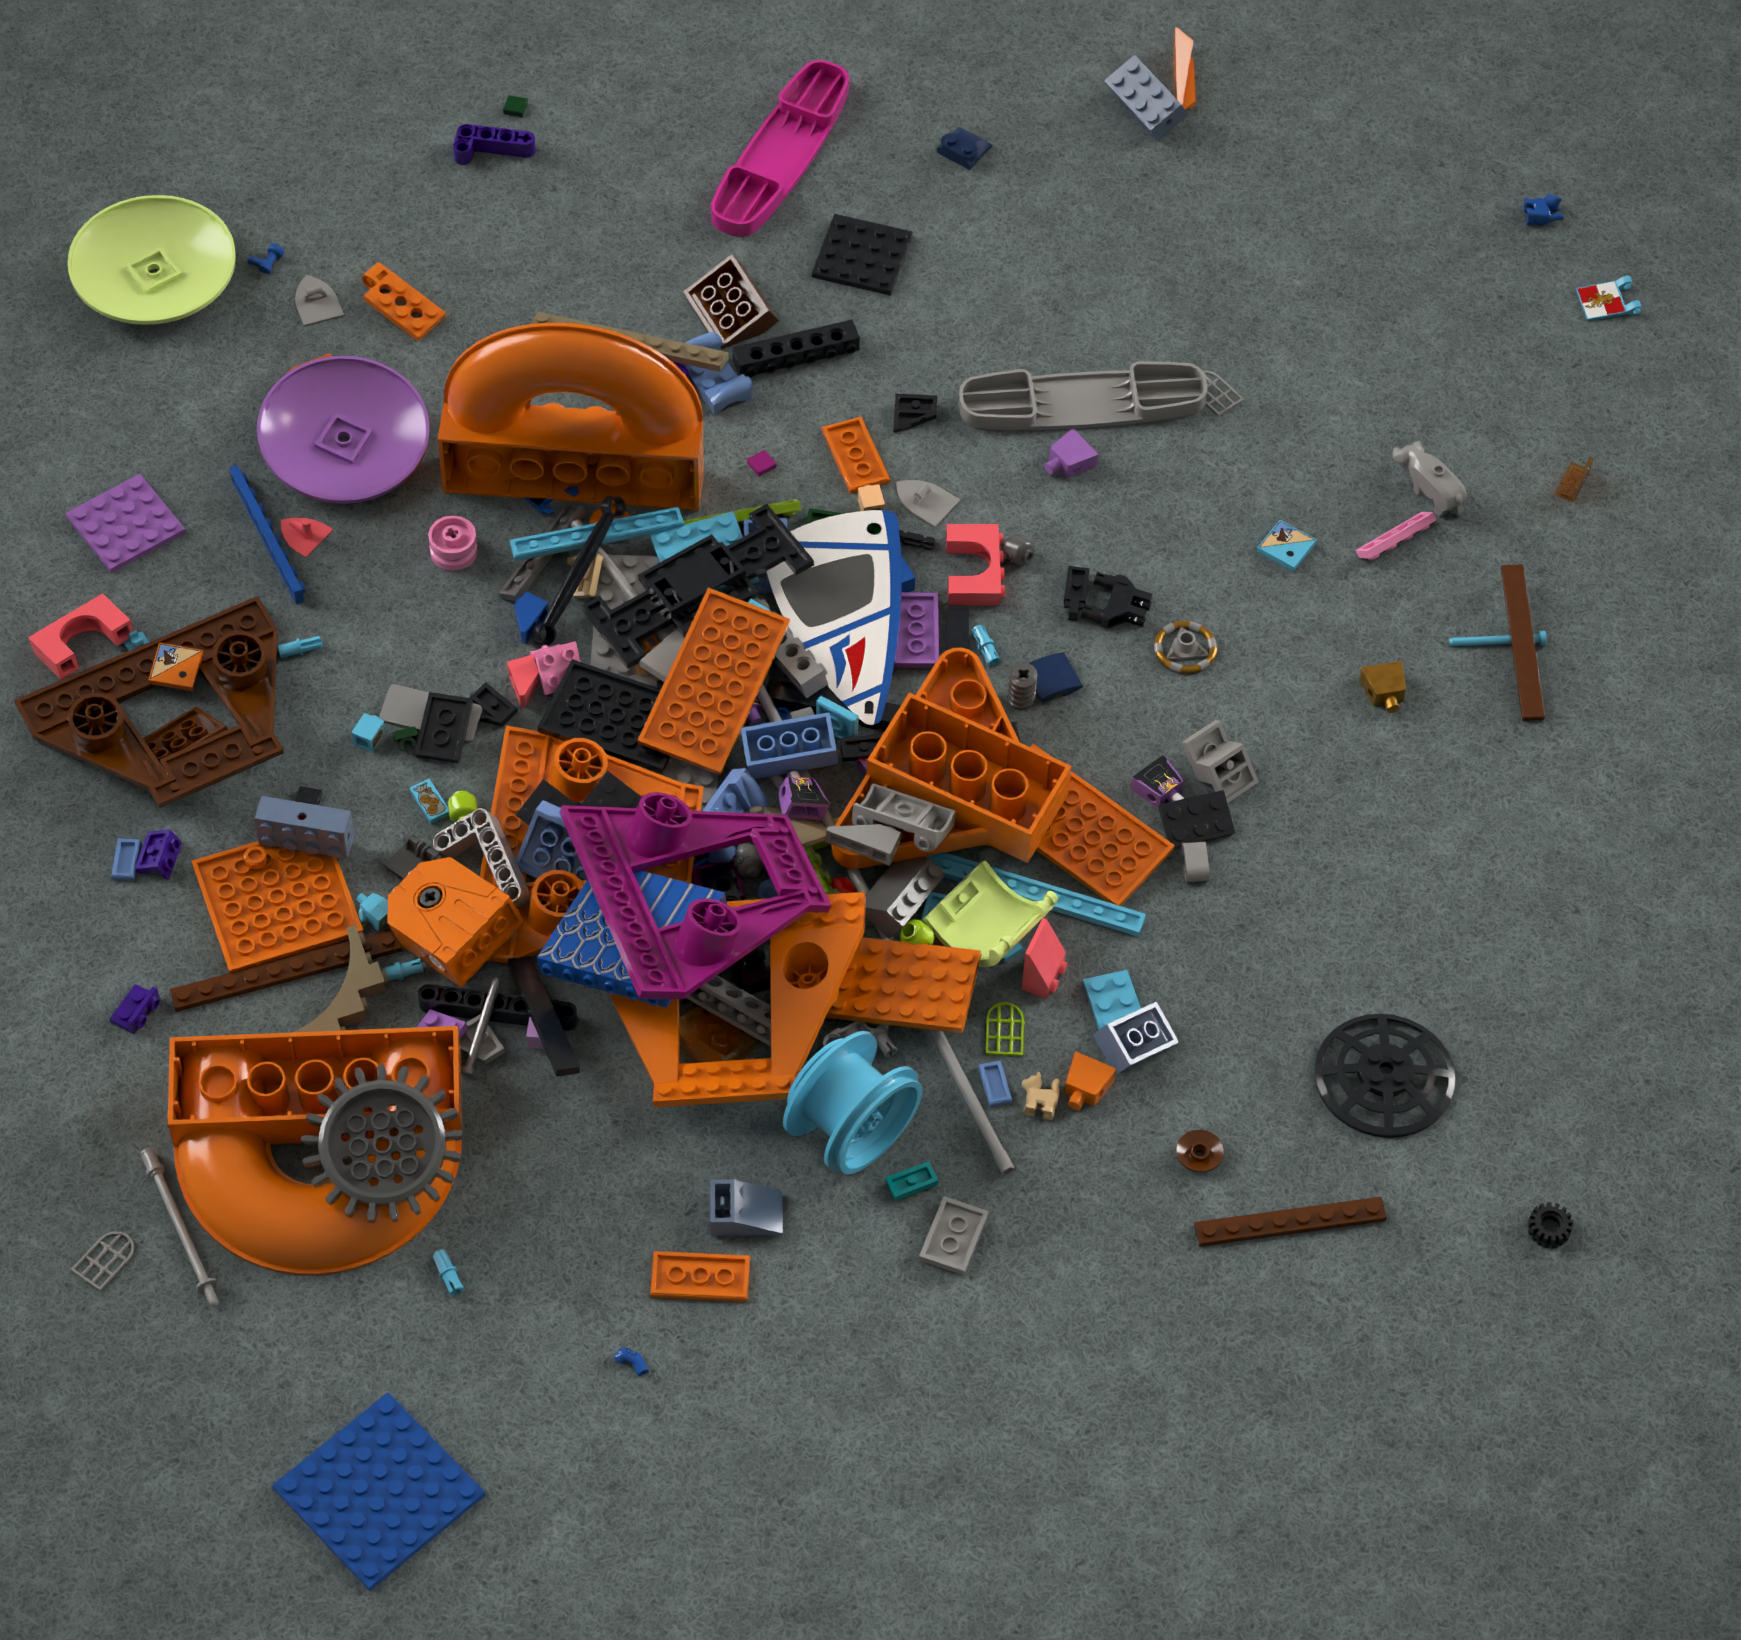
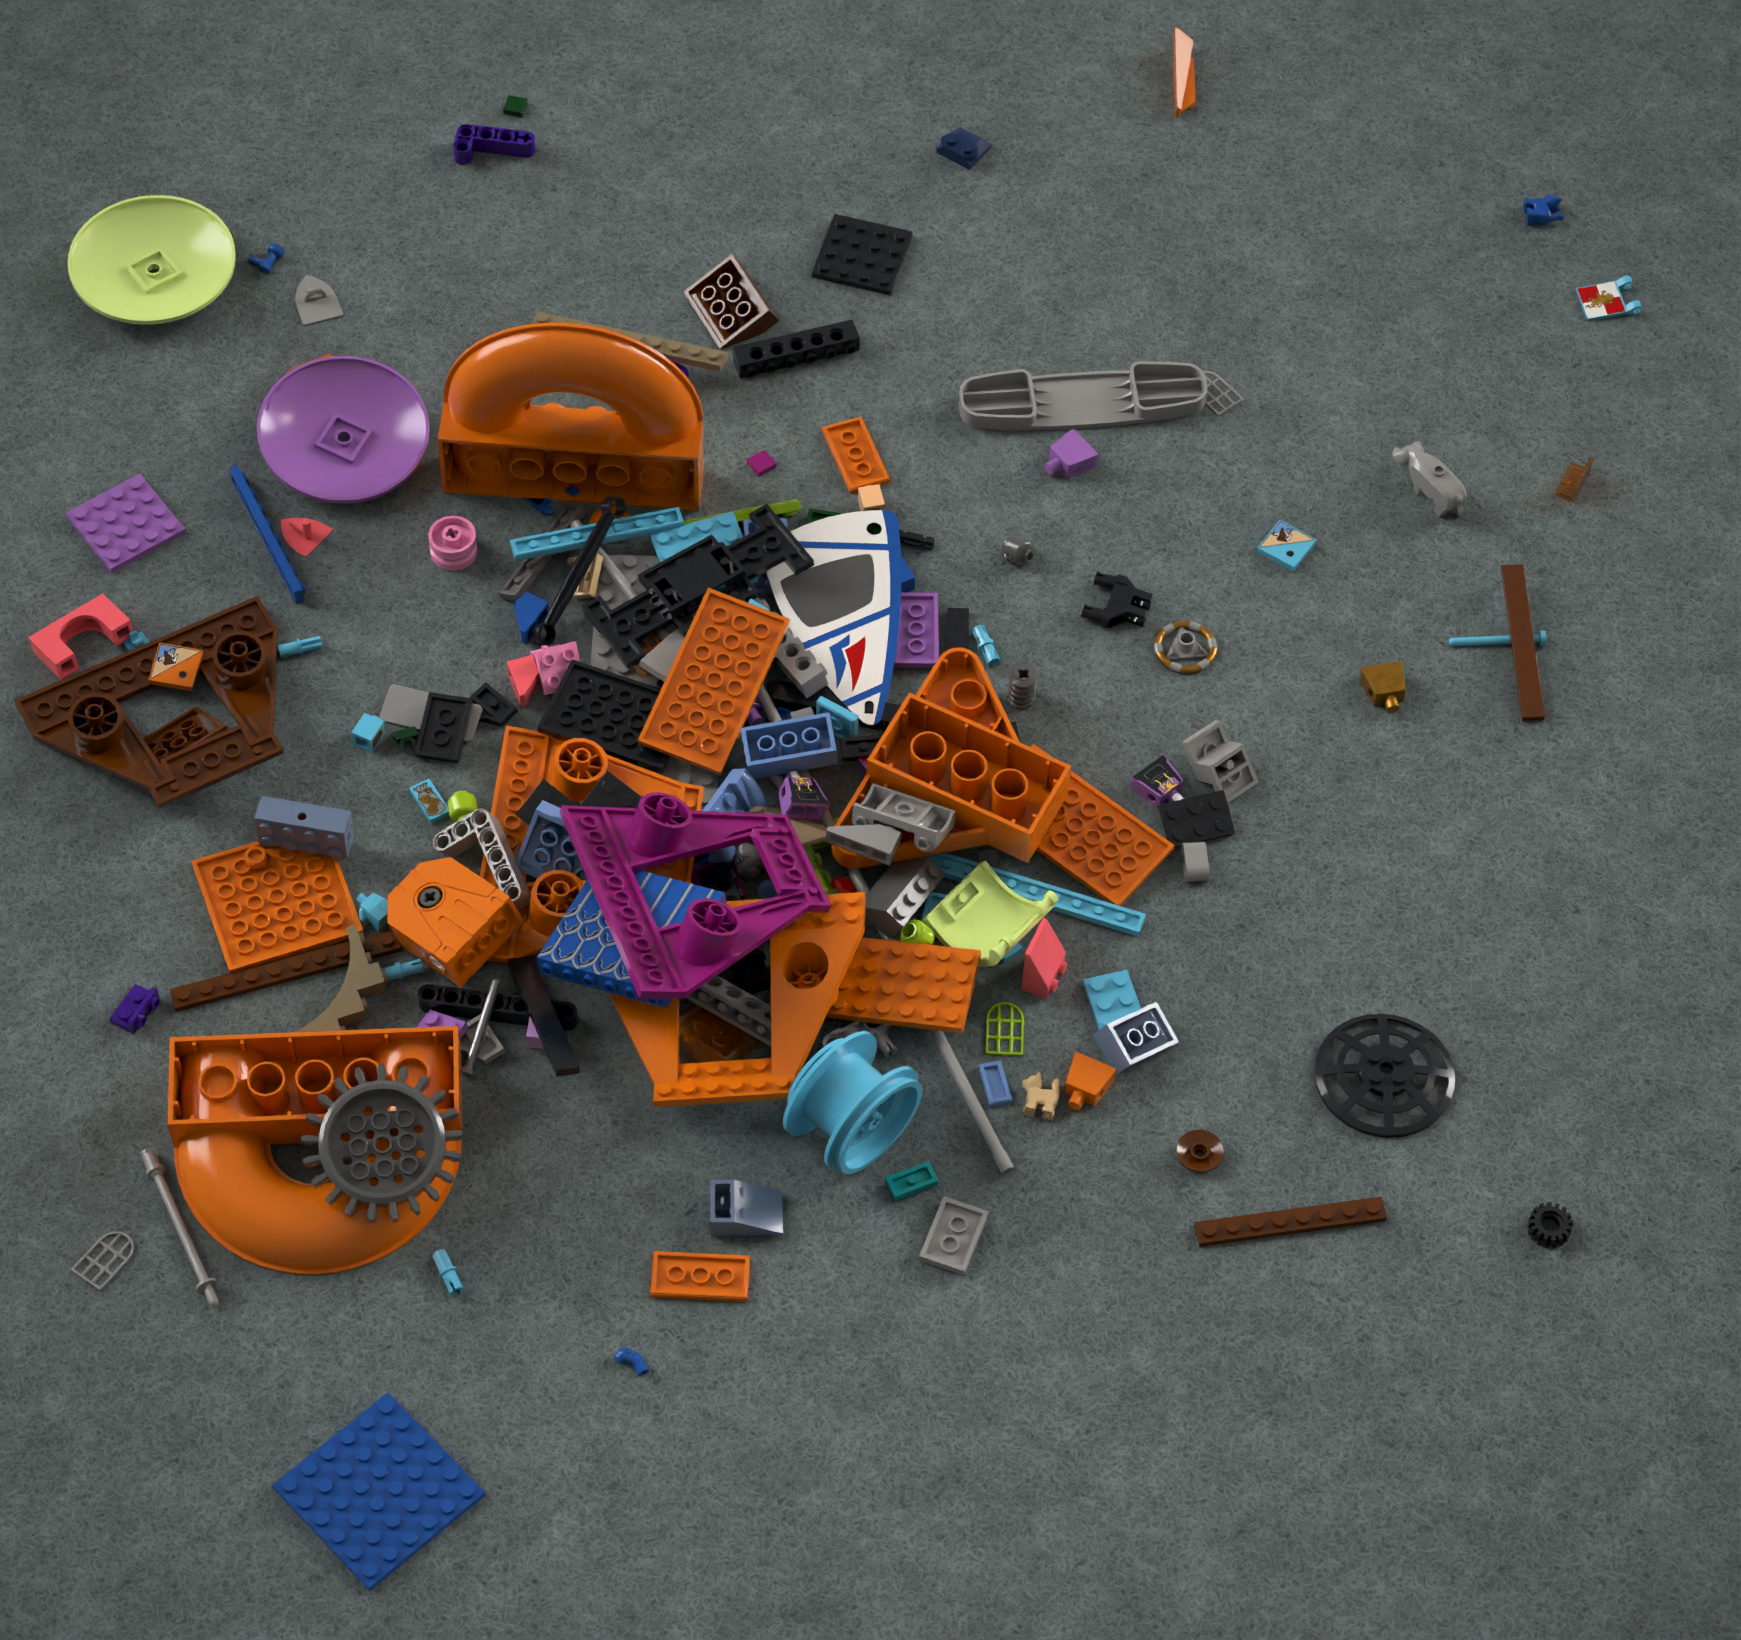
(126, 859): medium blue tile -> none
(159, 853): dark purple bracket -> none
(309, 795): black tile -> none
(380, 278): orange hinge -> none
(410, 855): dark grey hinge -> none
(716, 387): medium blue piece -> none
(780, 149): dark pink piece -> none
(913, 410): black wing -> none
(926, 500): light grey shield -> none
(984, 542): coral arch -> none
(1055, 676): dark blue slope -> none
(1076, 590): black hinge -> none
(1146, 98): sand blue brick -> none
(1399, 533): bright pink plate -> none

